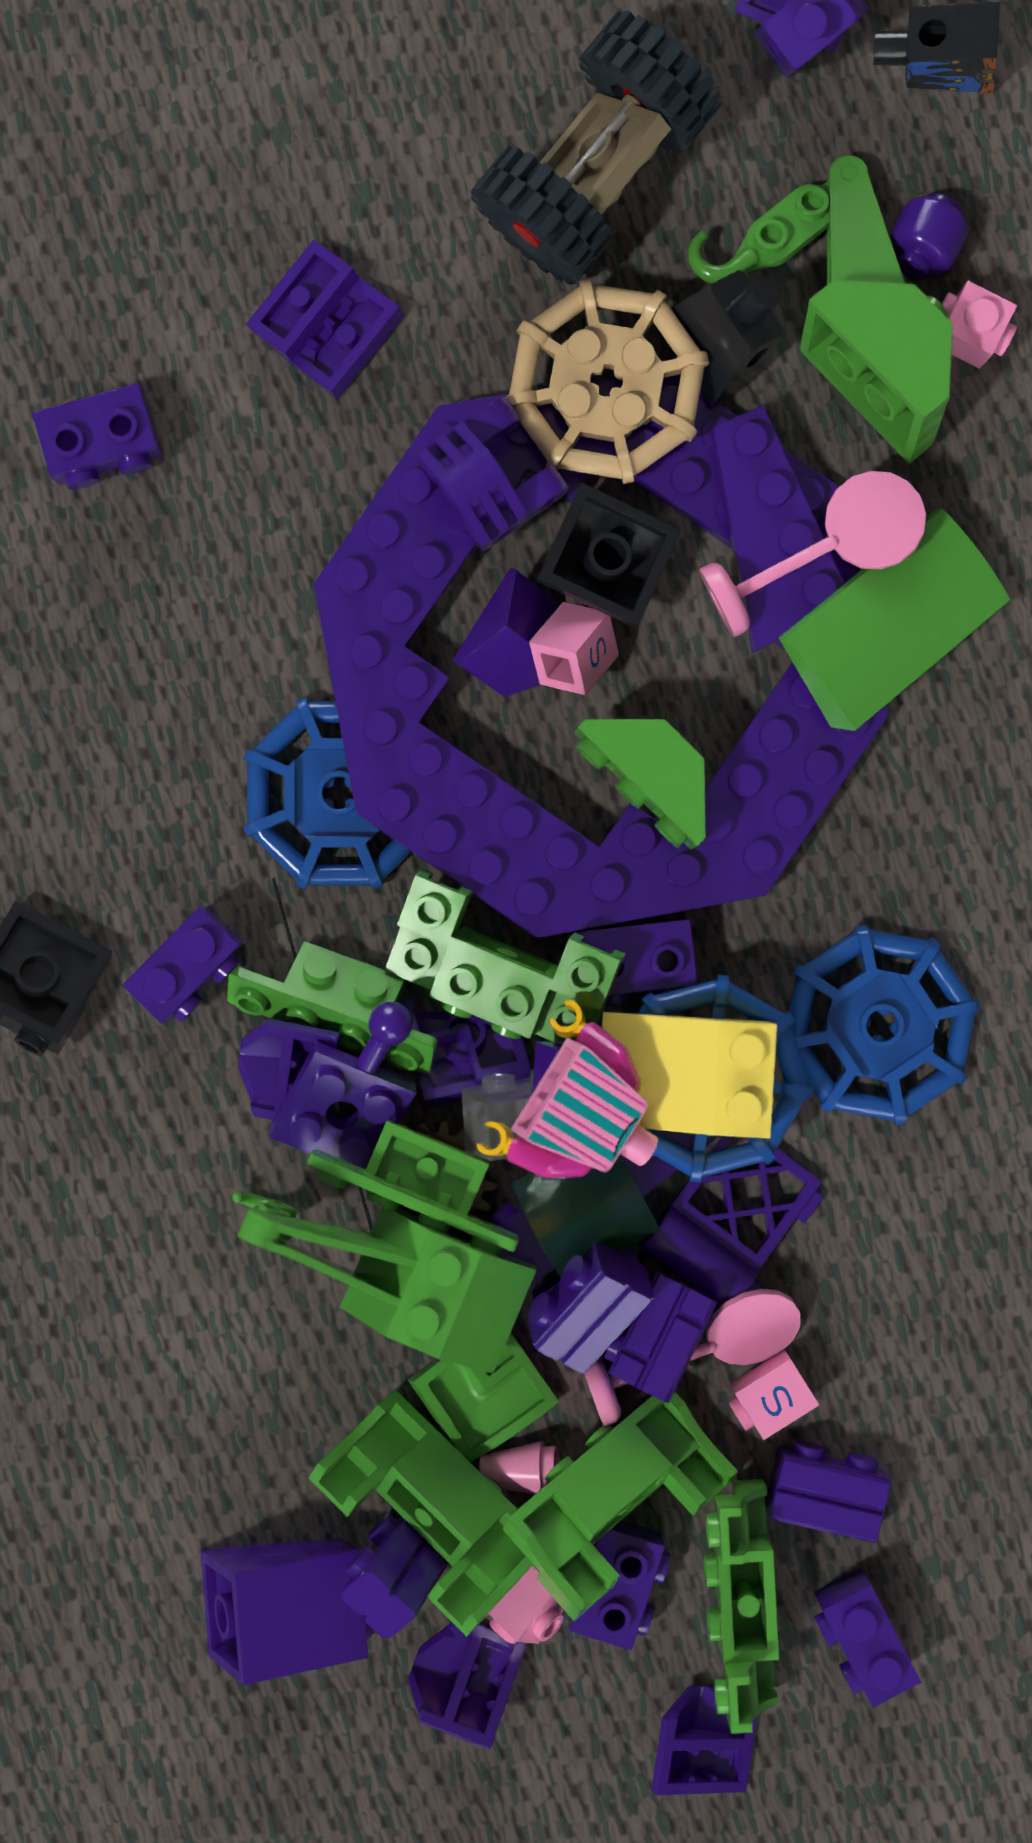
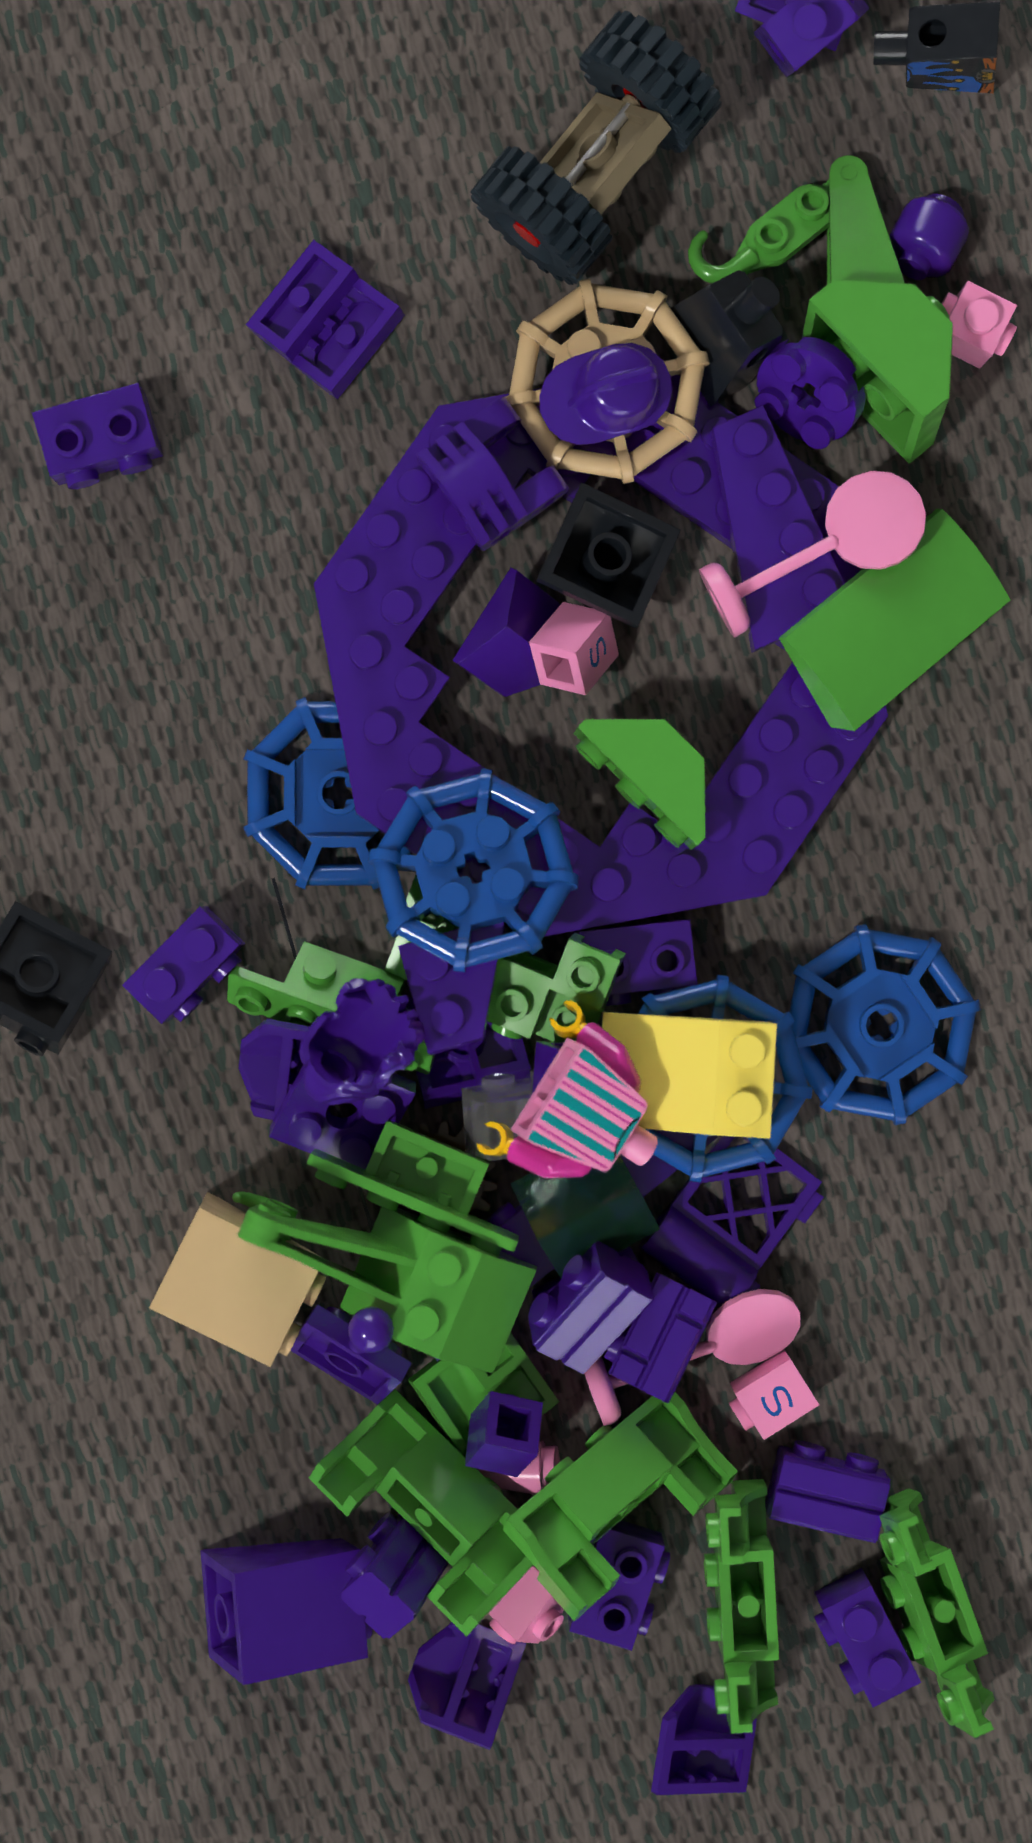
(234, 1287): none -> tan slope
(354, 1349): none -> dark purple plate
(360, 1045): none -> dark purple hair
(449, 1001): none -> dark purple wing
(488, 841): none -> blue plate
(504, 1434): none -> dark purple brick
(605, 394): none -> dark purple piece
(787, 404): none -> dark purple plate
(935, 1612): none -> bright green bracket

